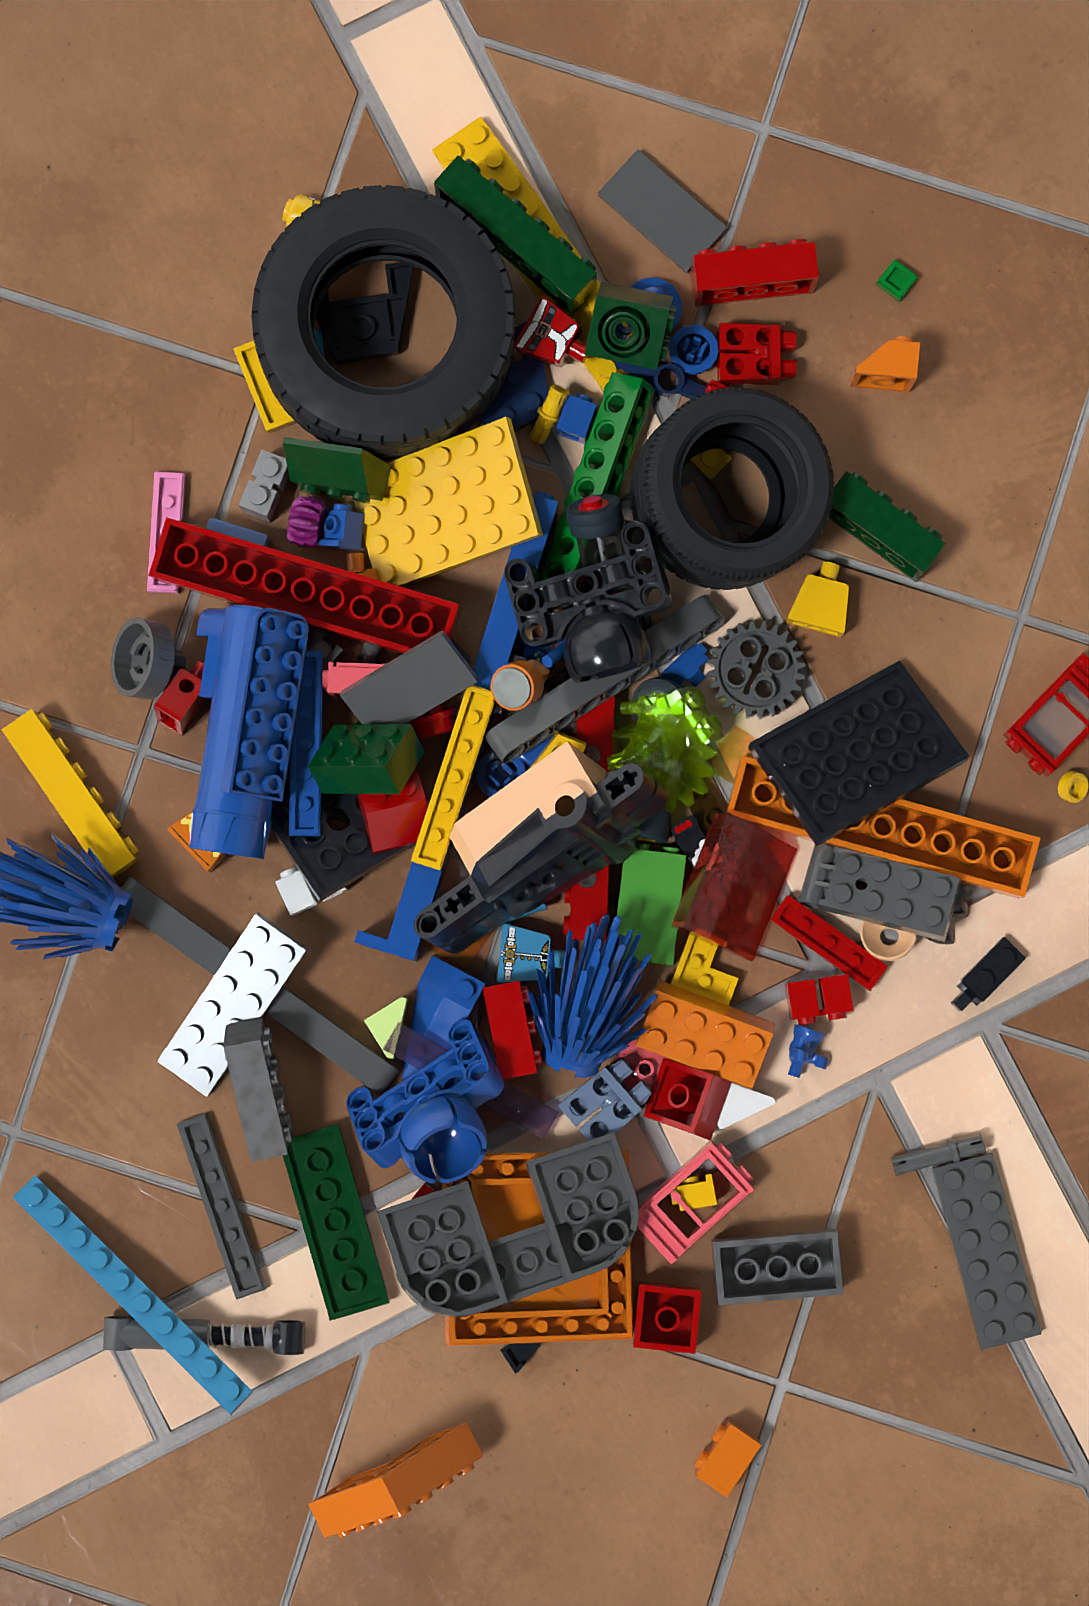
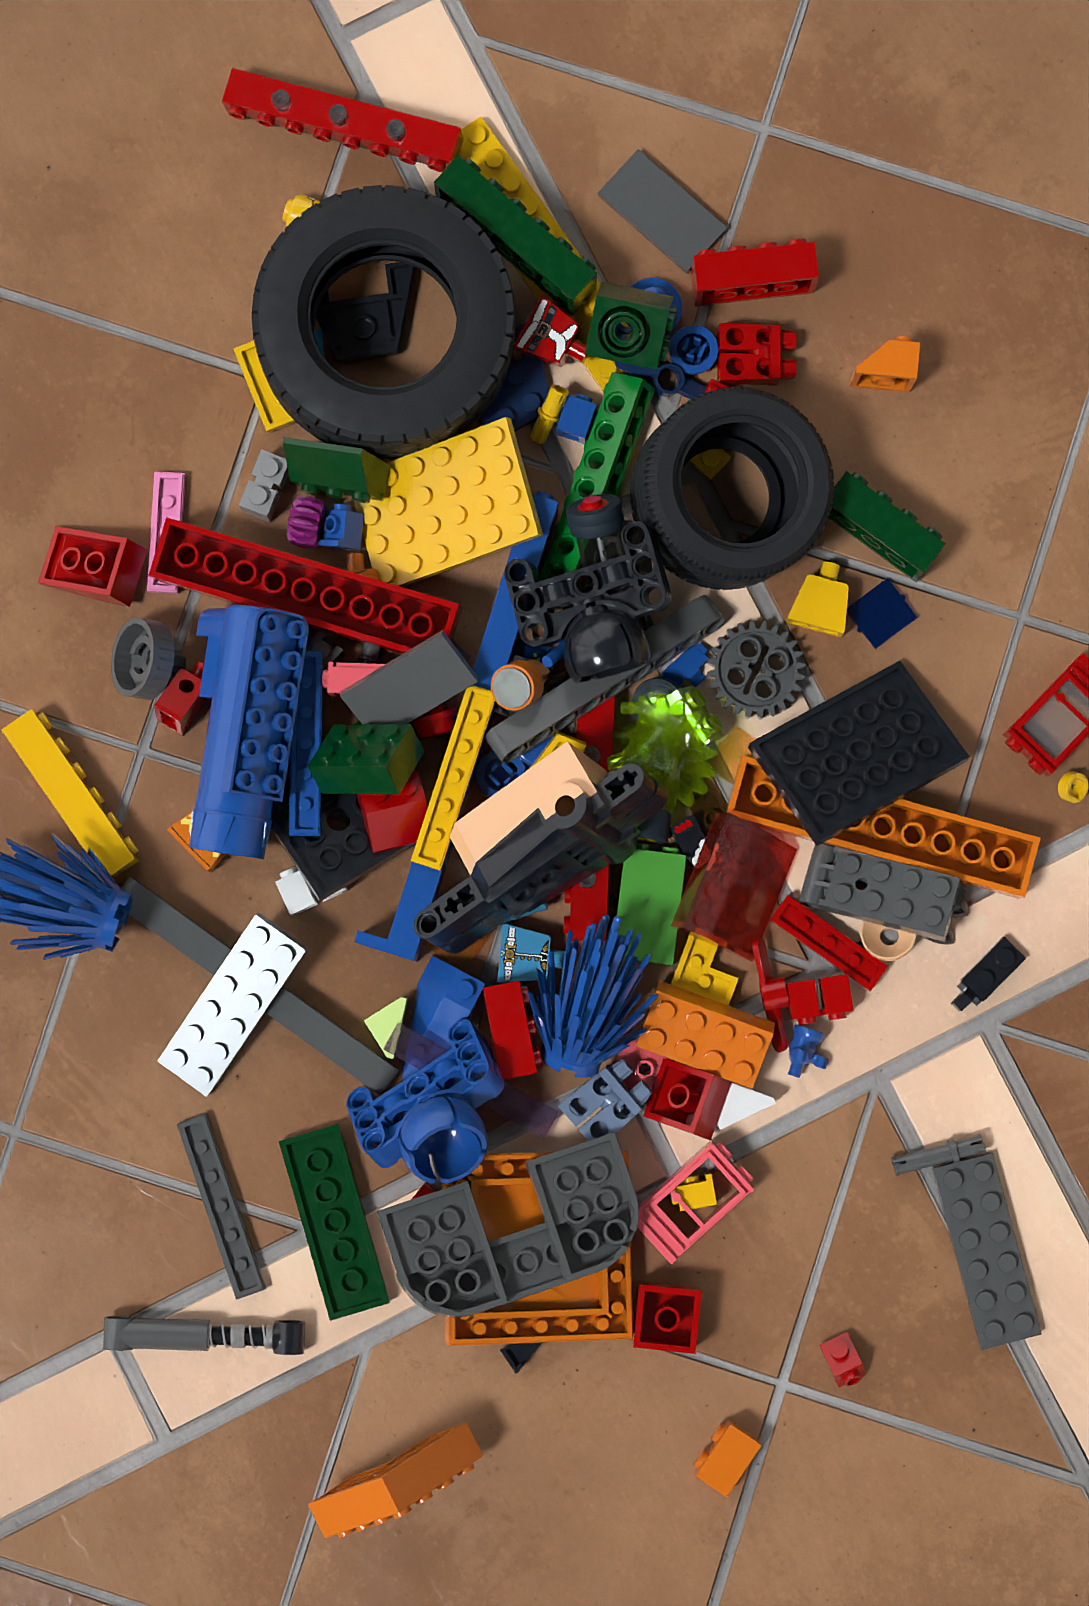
(93, 565): none -> red slope
(133, 1295): dark azure plate -> none
(238, 532): medium blue tile -> none
(258, 1089): flat silver brick -> none
(341, 120): none -> red piece
(773, 994): none -> red piece
(777, 1266): flat silver brick -> none
(843, 1360): none -> red bracket
(881, 613): none -> clear blue piece
(896, 280): green tile -> none

